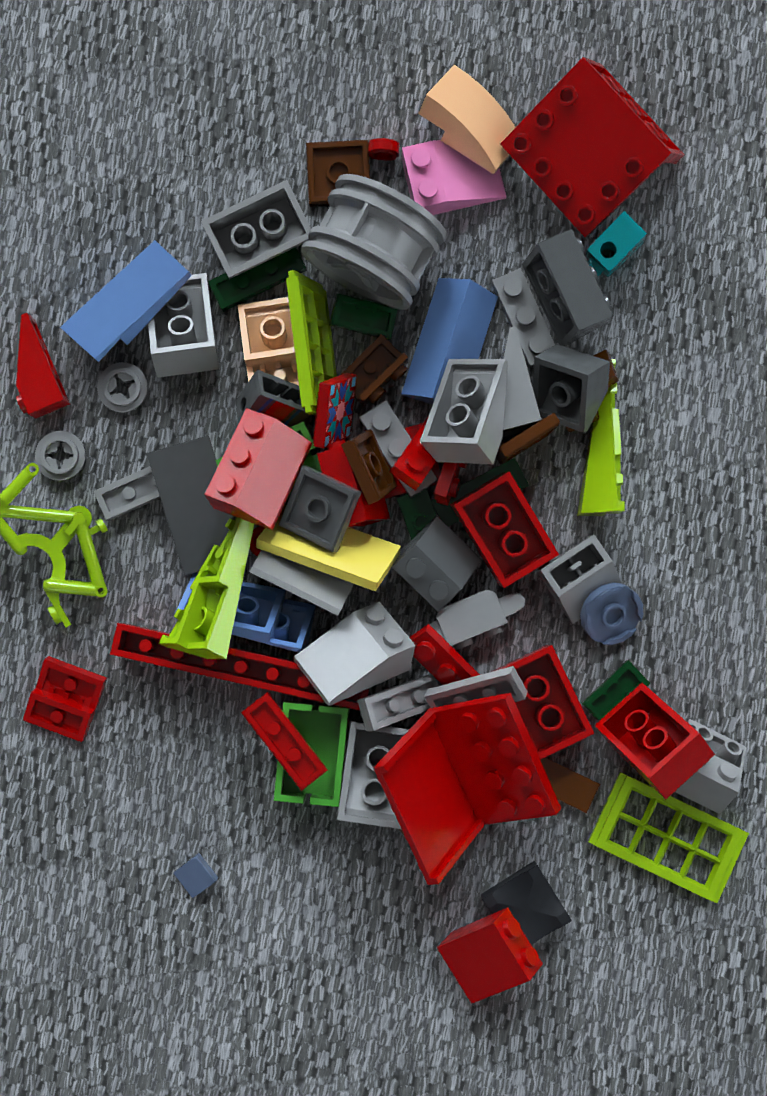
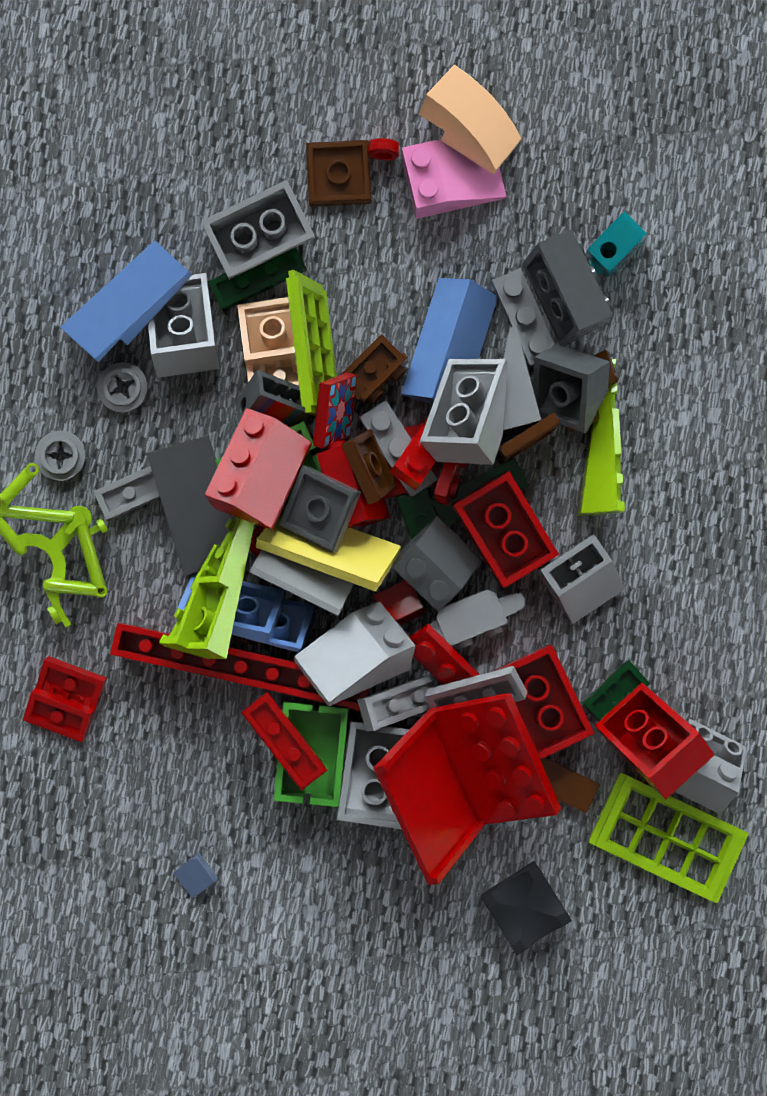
(36, 374): red slope -> none
(363, 316): dark green plate -> none
(374, 241): light grey wheel -> none
(401, 602): none -> red piece
(490, 955): red brick -> none
(589, 145): red bracket -> none
(611, 613): sand blue tile -> none

